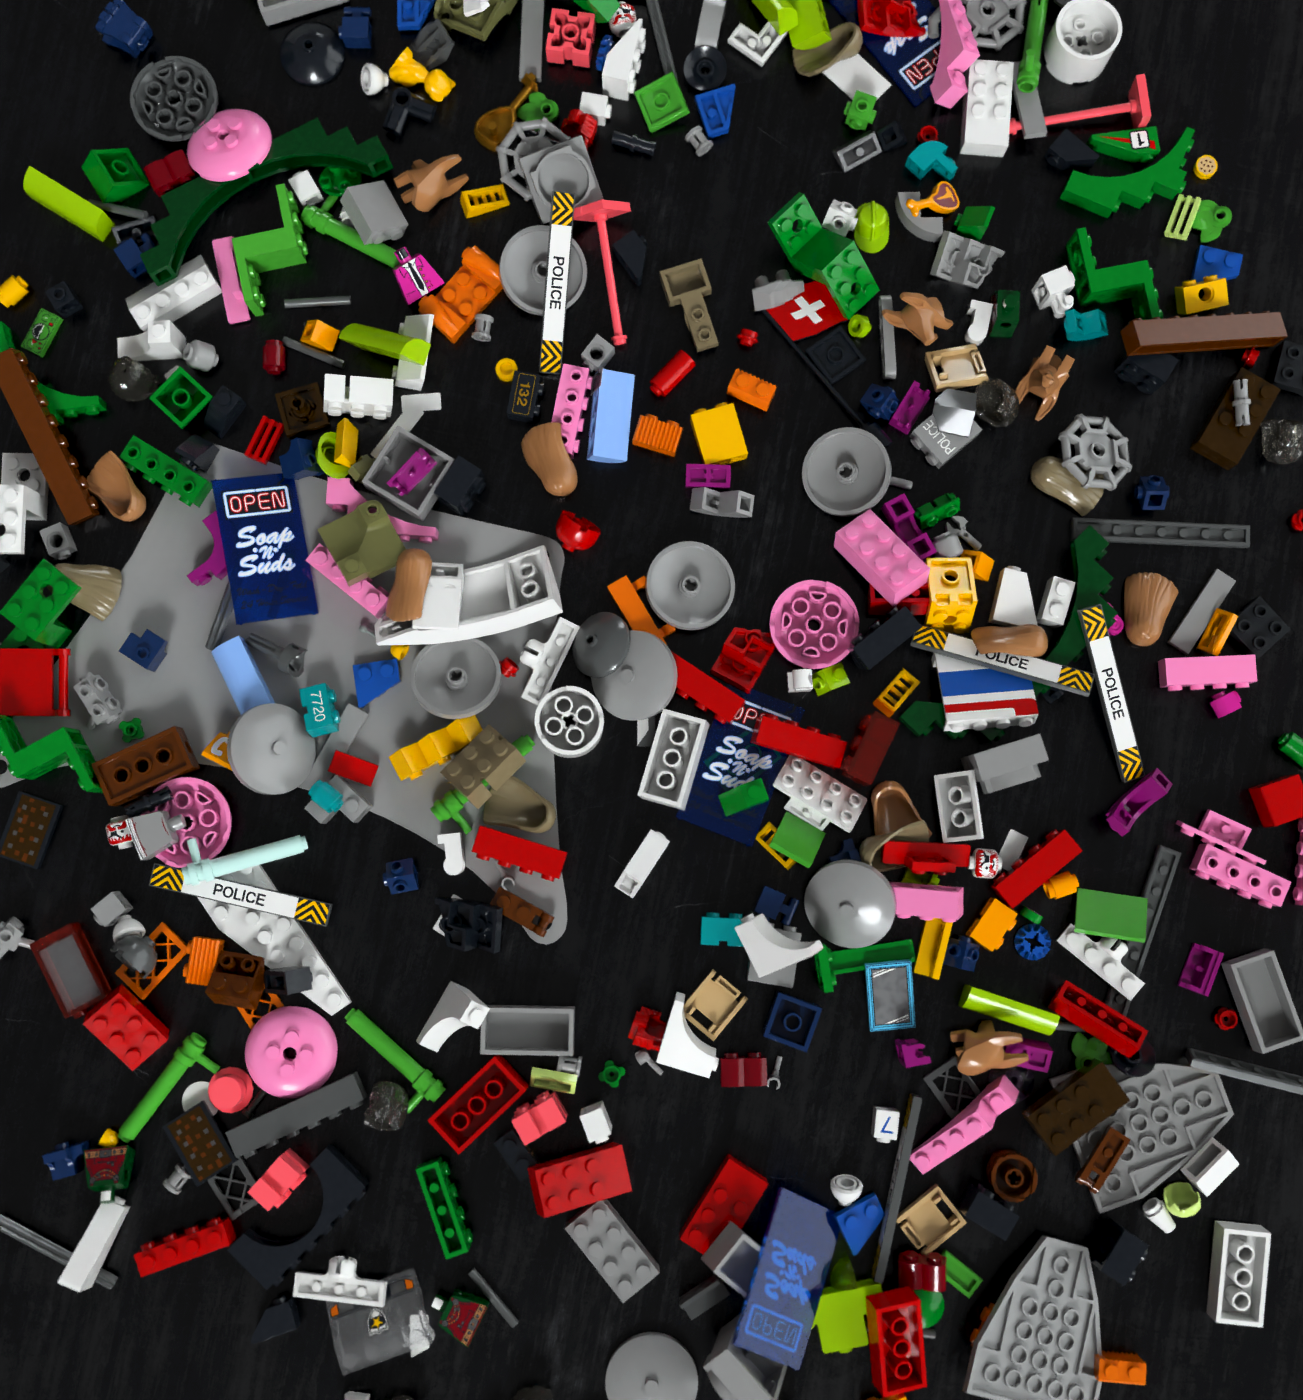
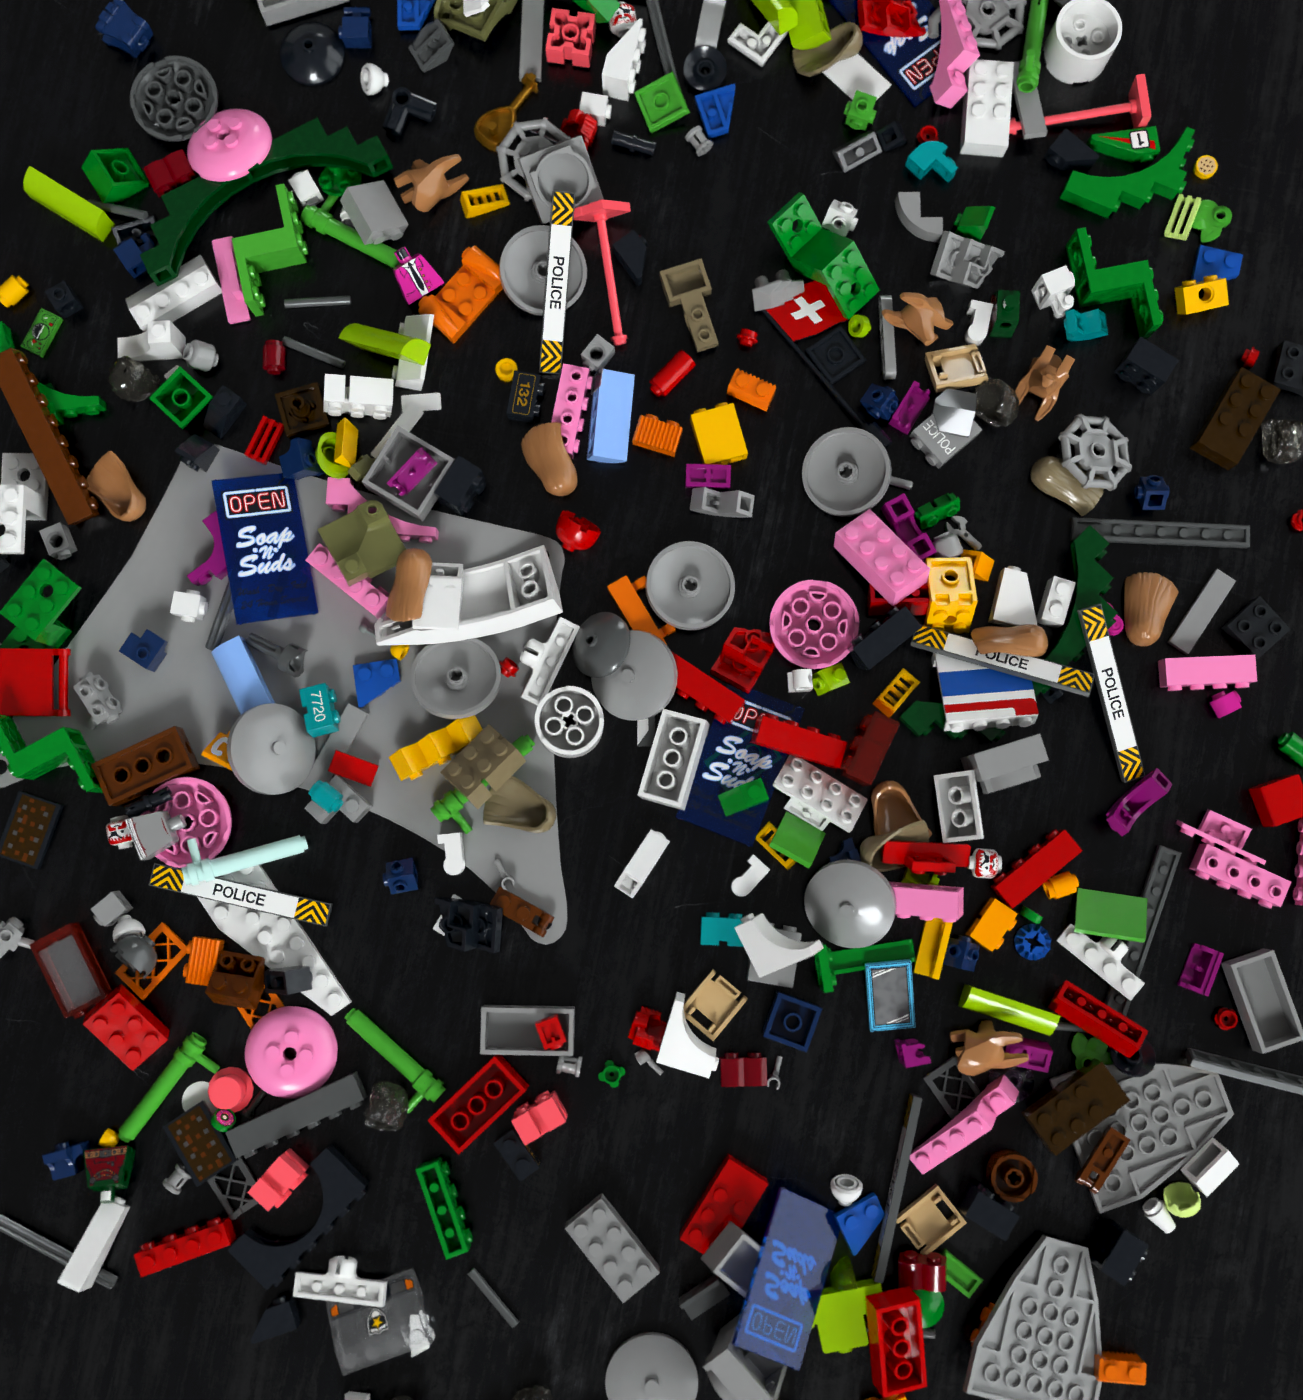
(99, 587): dark tan hair -> none
(138, 732): green plate -> none
(166, 471): green brick -> none
(189, 605): none -> white brick
(223, 1120): none -> tile
(320, 335): light orange brick -> none
(410, 72): yellow animal -> none
(454, 1010): white arch -> none
(461, 1314): torso -> none
(482, 327): light grey bush -> none
(519, 852): red brick -> none
(537, 107): bright green plate -> none
(551, 1032): none -> red bracket
(553, 1080): yellowish green tile -> none
(579, 1179): red brick -> none
(596, 1122): white brick -> none
(605, 46): blue gear -> none
(750, 878): none -> white leg
(771, 903): dark blue brick -> none
(872, 227): lime piece -> none
(885, 1124): white brick -> none
(942, 200): light orange piece -> none
(1012, 848): white sticker -> none
(1203, 333): reddish brown brick -> none
(1219, 633): light orange tile -> none
(1238, 1273): white brick -> none
(1241, 402): light grey pin -> none

